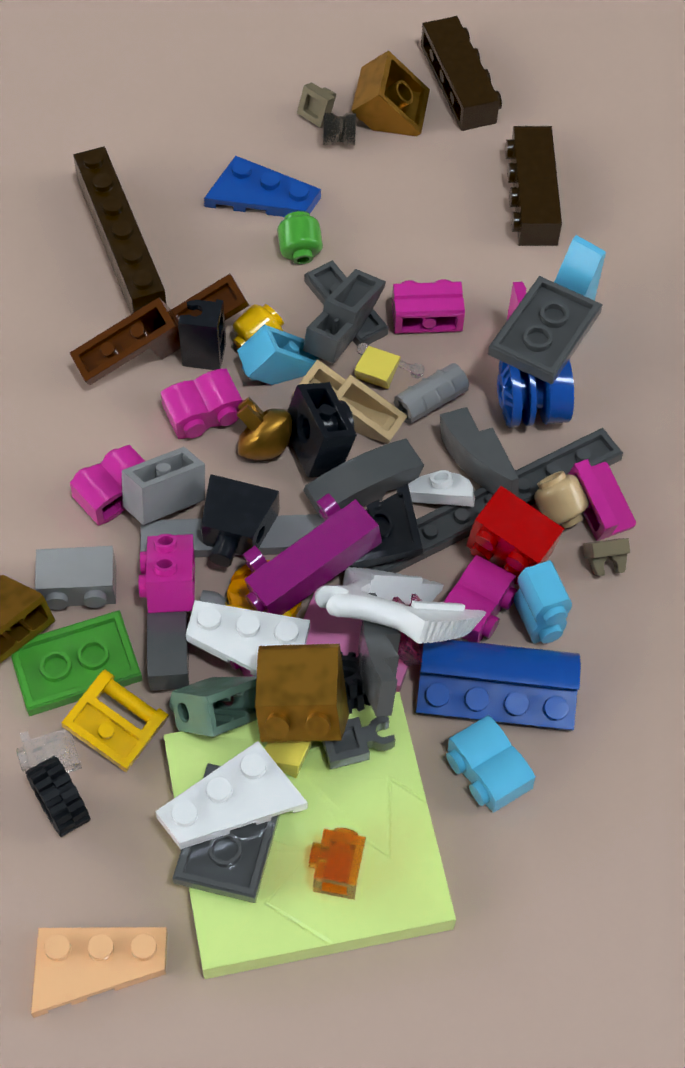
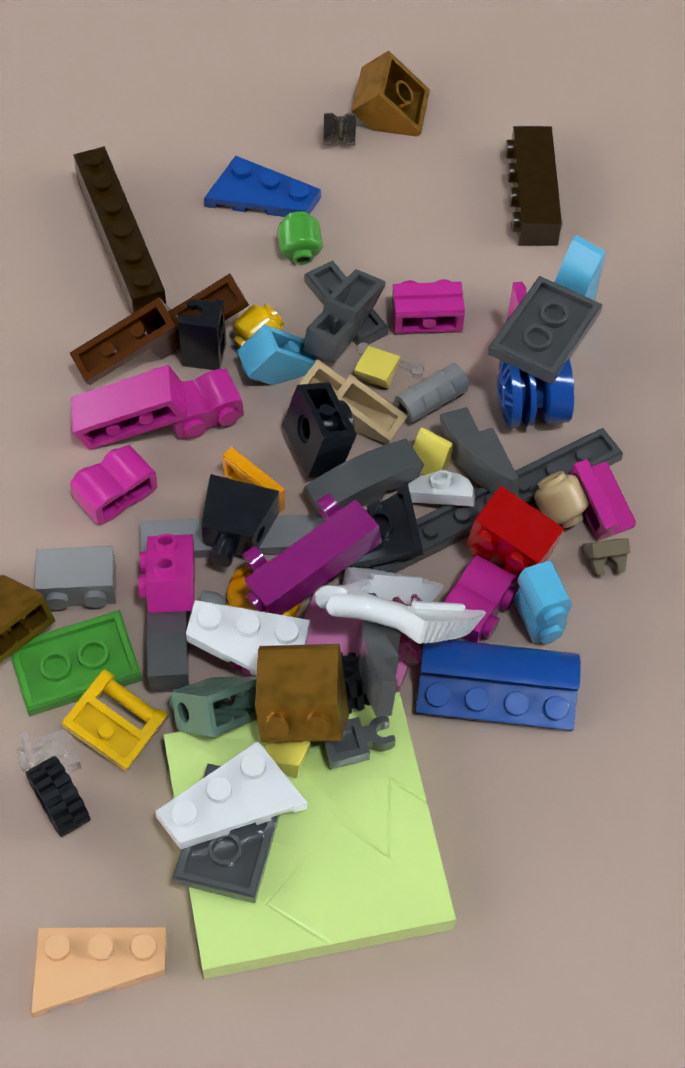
(128, 407): none -> dark pink brick
(163, 485): light grey brick -> none
(241, 469): none -> light orange tile
(265, 433): pearl gold piece -> none
(316, 102): dark tan tile -> none
(337, 862): clear orange brick -> none
(433, 451): none -> light yellow slope
(460, 73): dark brown brick -> none
(490, 764): medium azure brick -> none

